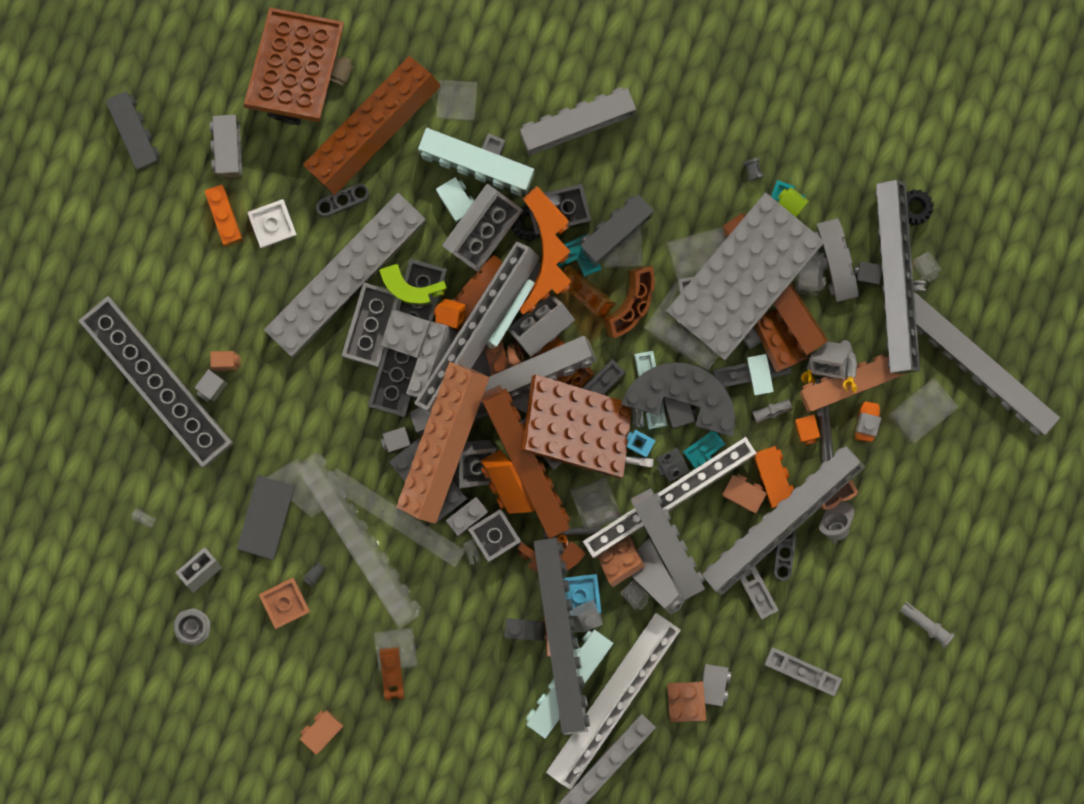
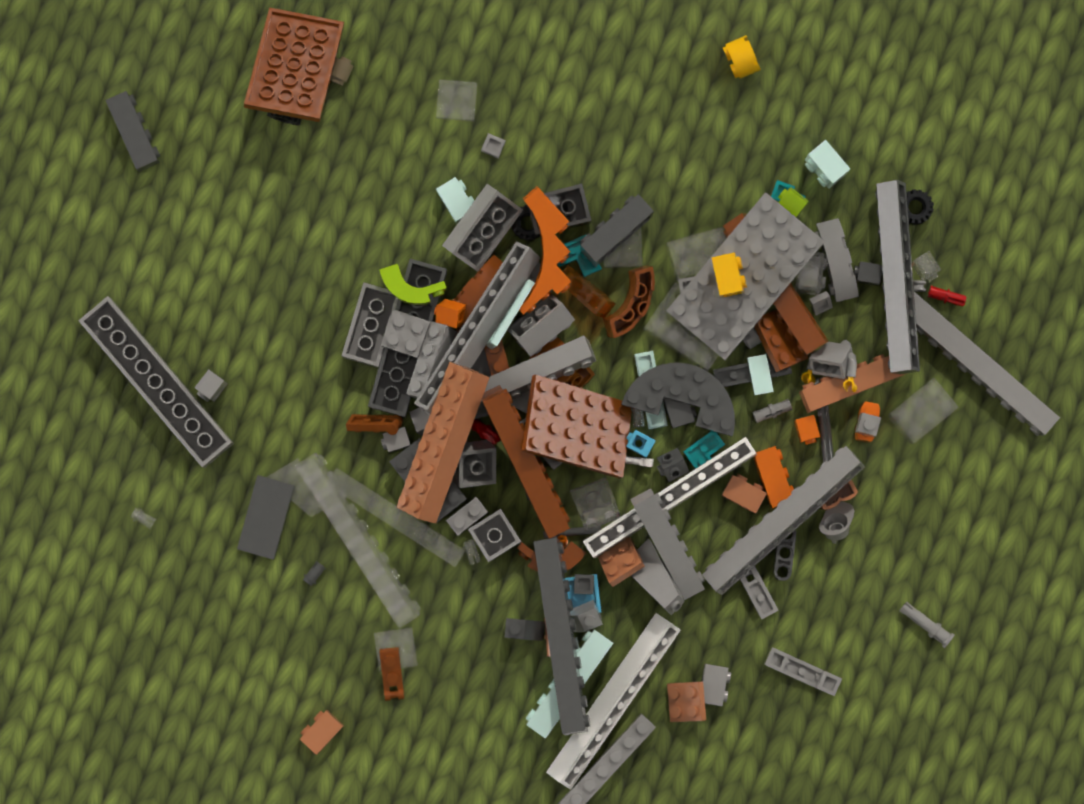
(192, 626): light grey hat -> none
(198, 570): light grey brick -> none
(223, 215): orange brick -> none
(225, 361): nougat brick -> none
(226, 146): light grey brick -> none
(272, 223): white plate -> none
(284, 603): nougat plate -> none
(345, 275): light grey brick -> none
(353, 201): dark grey beam -> none
(372, 125): dark orange brick -> none
(374, 423): none -> dark orange plate
(475, 161): light aqua brick -> none
(485, 431): none -> red axle
(506, 483): orange slope -> none
(515, 354): nougat plate -> none
(577, 121): light grey brick -> none
(583, 584): none -> dark grey plate
(605, 378): dark grey tile -> none
(635, 595): clear brick -> none
(728, 274): none -> yellow piece
(742, 57): none -> yellow brick
(753, 169): dark grey bush -> none
(821, 303): none -> light grey plate
(826, 164): none -> light aqua brick
(946, 296): none -> red axle

